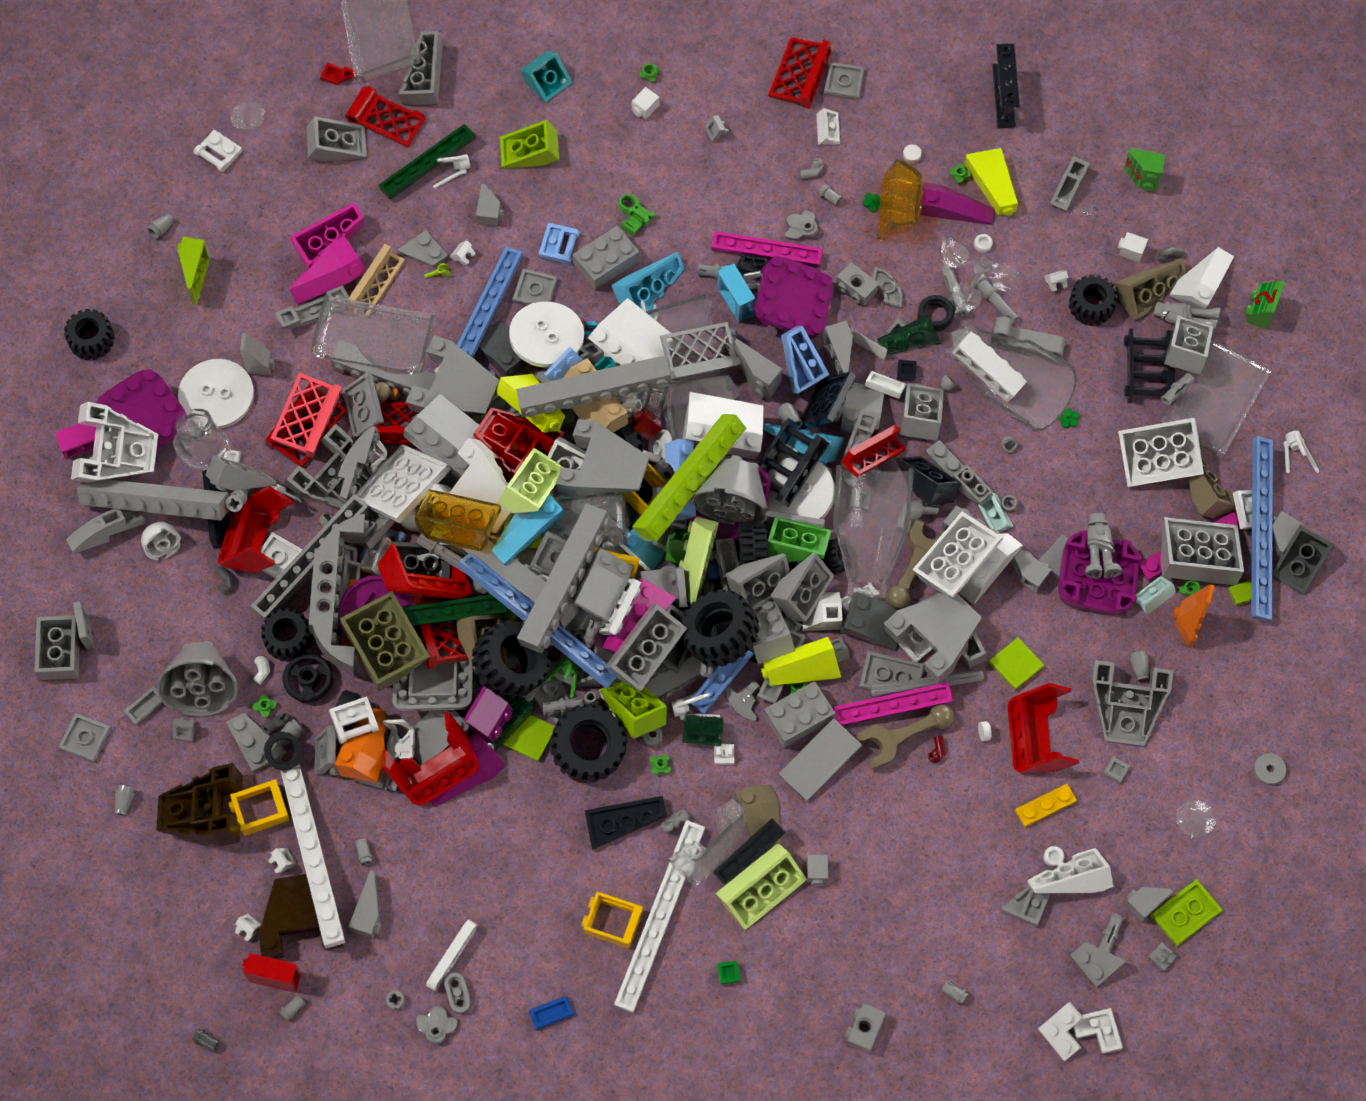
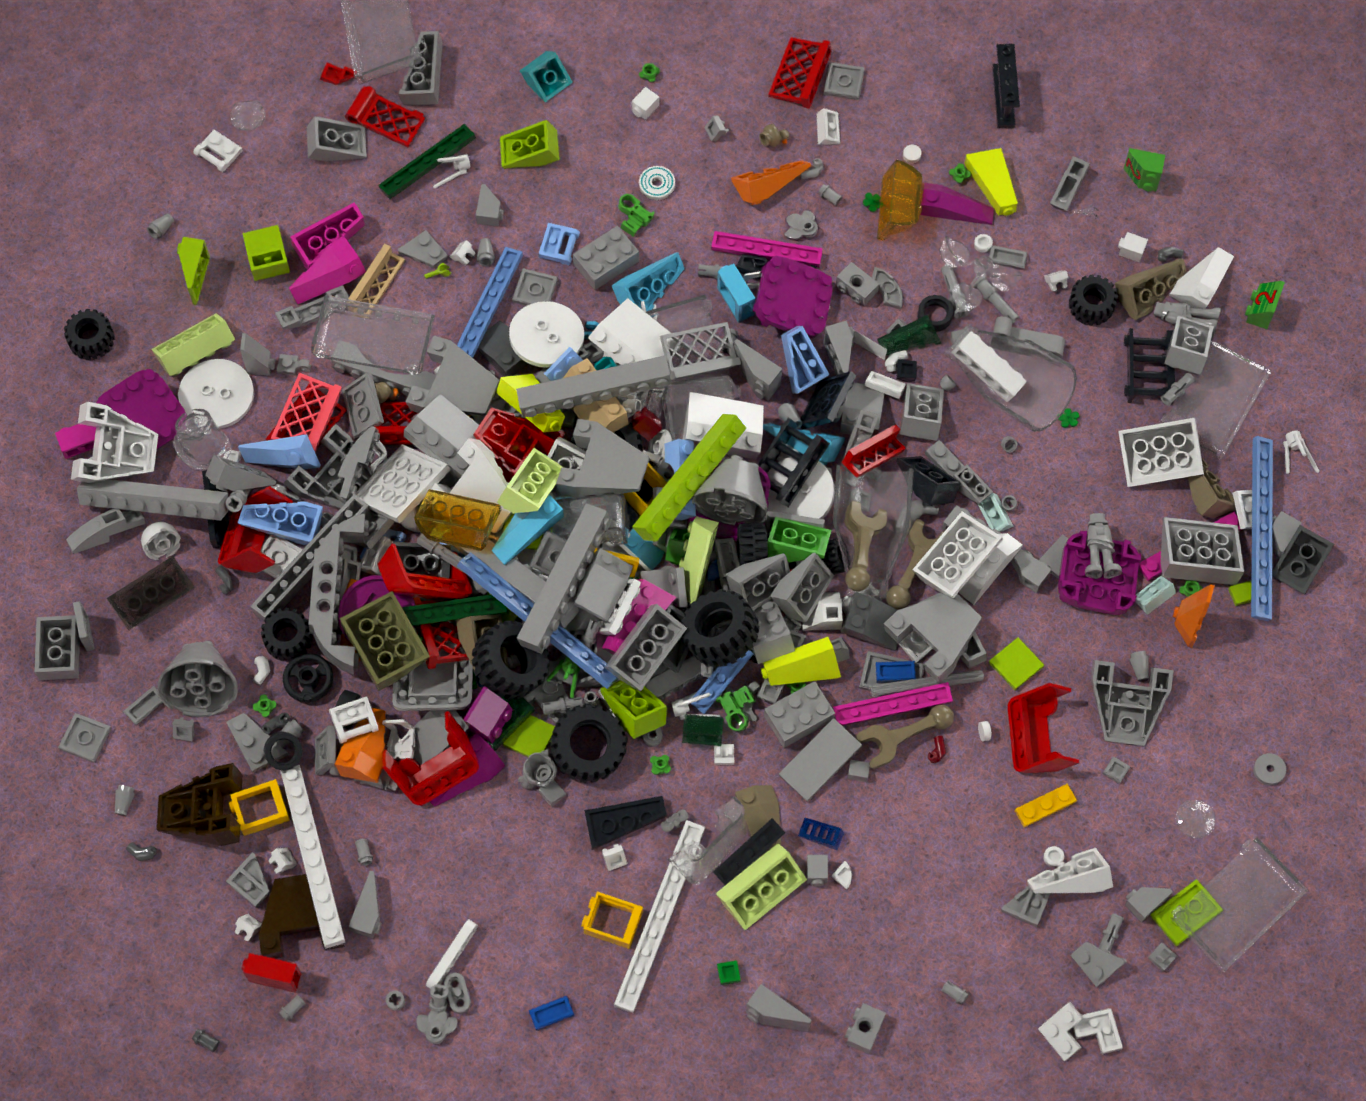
(141, 854): none -> dark grey arm
(150, 593): none -> clear smoke windscreen
(193, 344): none -> yellowish green slope
(249, 881): none -> light grey wing
(266, 253): none -> lime slope
(282, 452): none -> light blue wedge
(289, 521): none -> light blue wedge
(290, 365): none -> light grey plate
(439, 994): none -> light grey bush
(485, 253): none -> light grey cone
(536, 767): none -> light grey hair
(552, 793): none -> light grey slope
(614, 857): none -> white tile
(657, 173): none -> white tile
(736, 703): none -> bright green piece
(761, 186): none -> orange wedge
(772, 136): none -> dark tan animal
(774, 1011): none -> light grey slope
(834, 844): none -> clear blue slope
(843, 875): none -> white tile
(858, 770): none -> light grey slope
(863, 531): none -> dark tan piece
(893, 359): none -> white arm
(895, 671): none -> blue tile
(1008, 256): none -> light grey tile
(1239, 904): none -> clear windscreen

